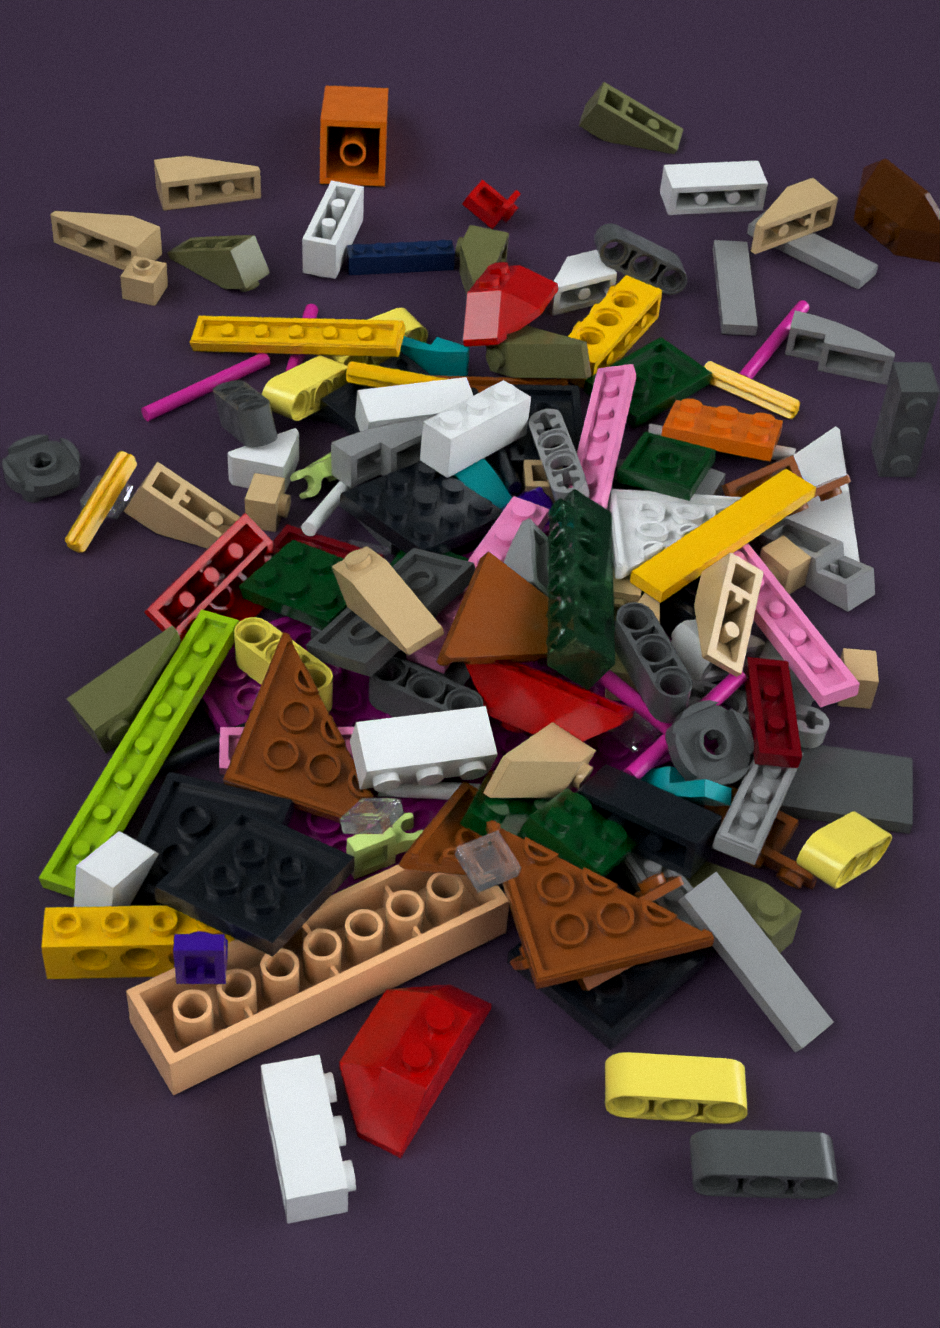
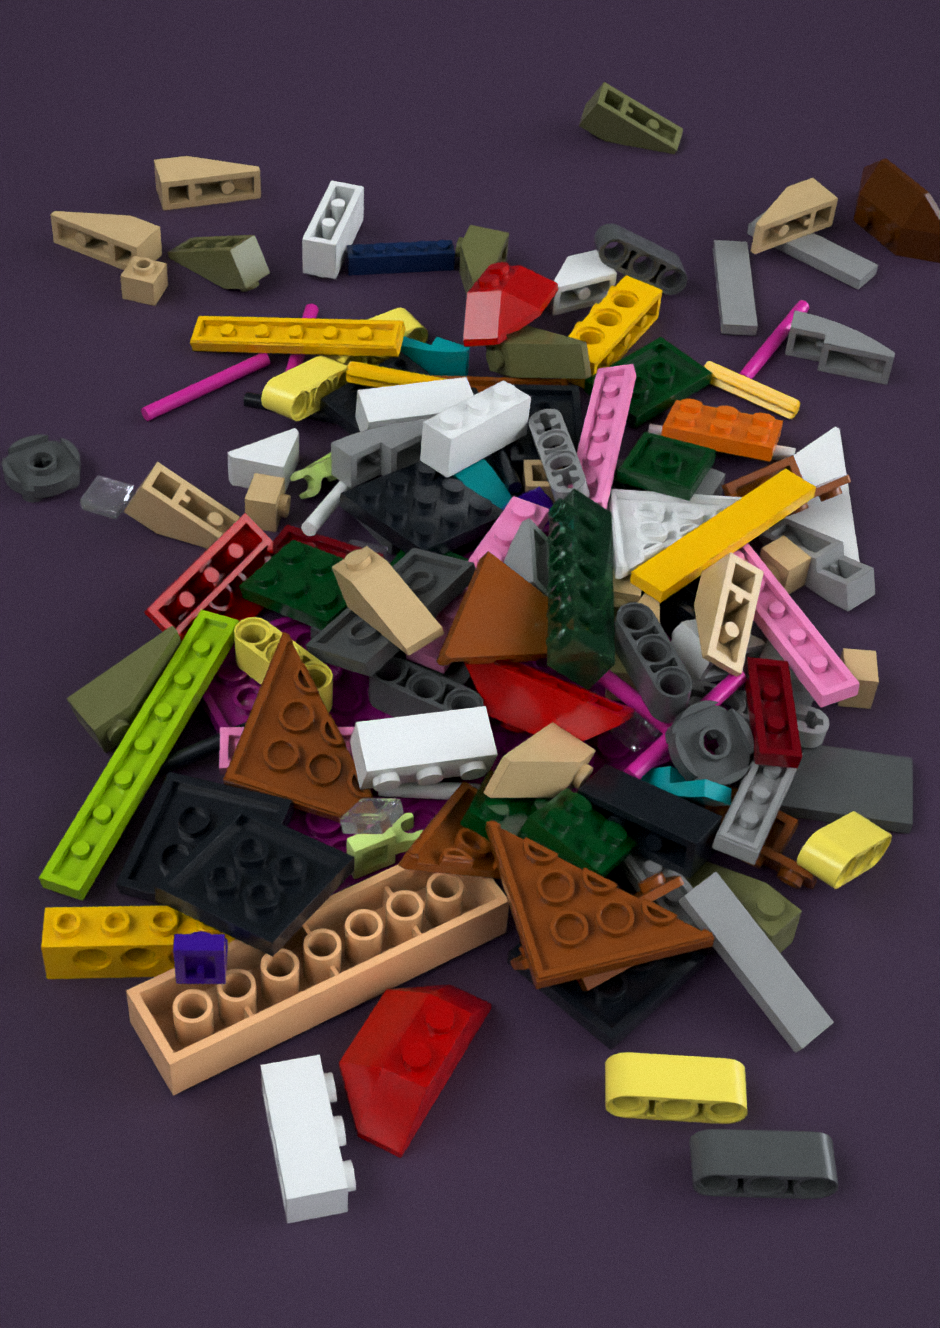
(100, 502): yellow axle -> none
(113, 872): white slope -> none
(245, 413): dark grey beam -> none
(353, 135): orange slope -> none
(487, 861): clear tile -> none
(490, 205): red bracket -> none
(713, 187): white brick -> none
(904, 419): dark grey brick -> none

